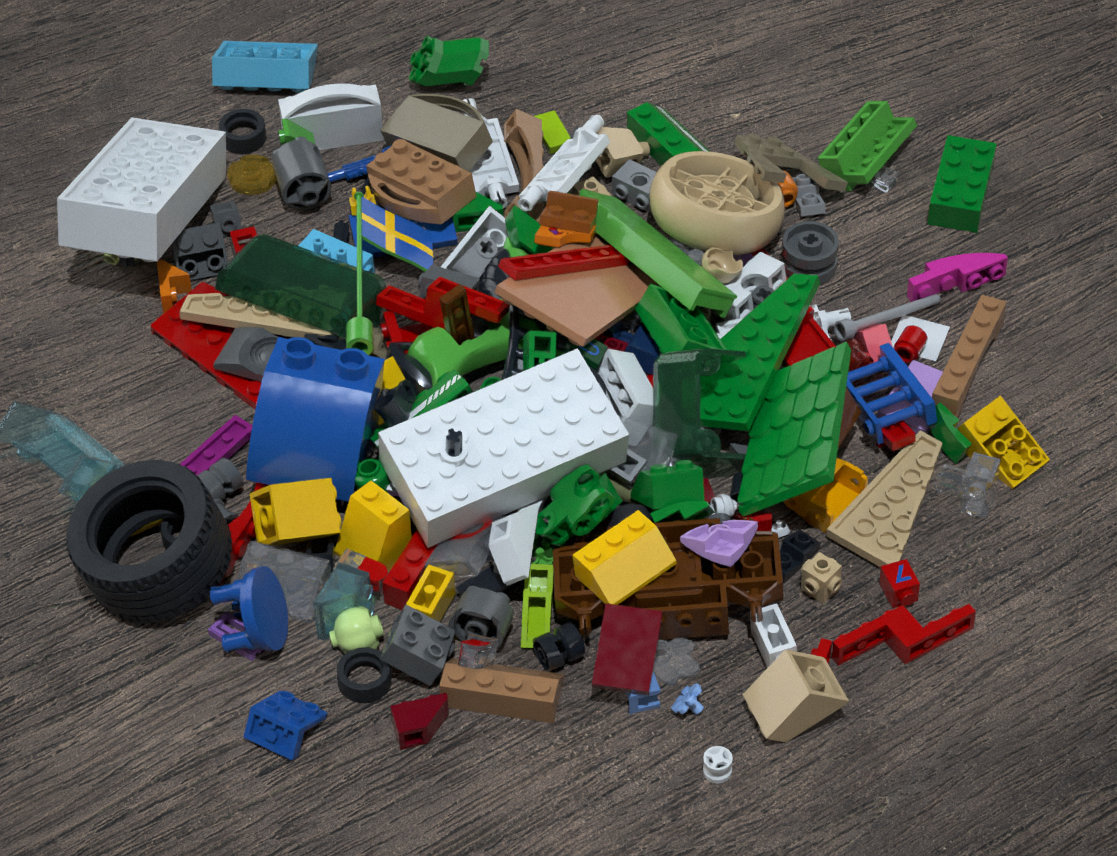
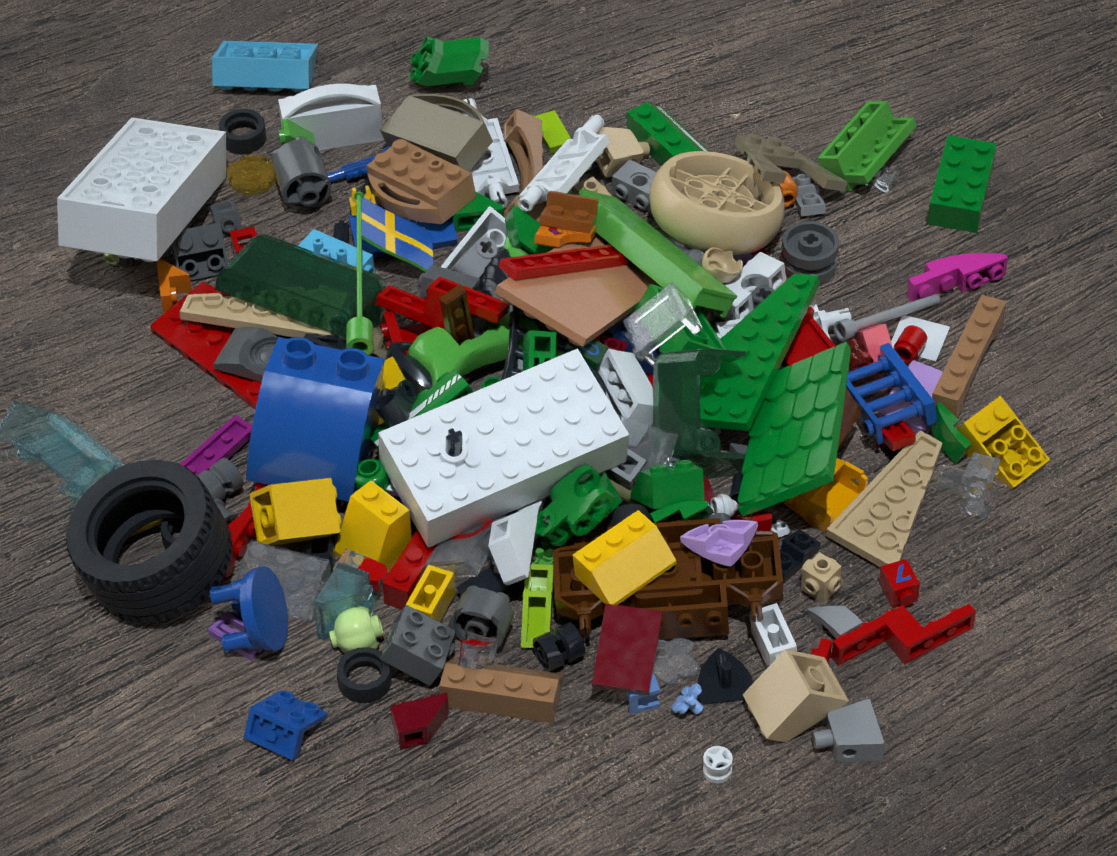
(659, 321): none -> clear panel
(723, 679): none -> black shield
(835, 618): none -> light grey slope
(852, 734): none -> light grey torso

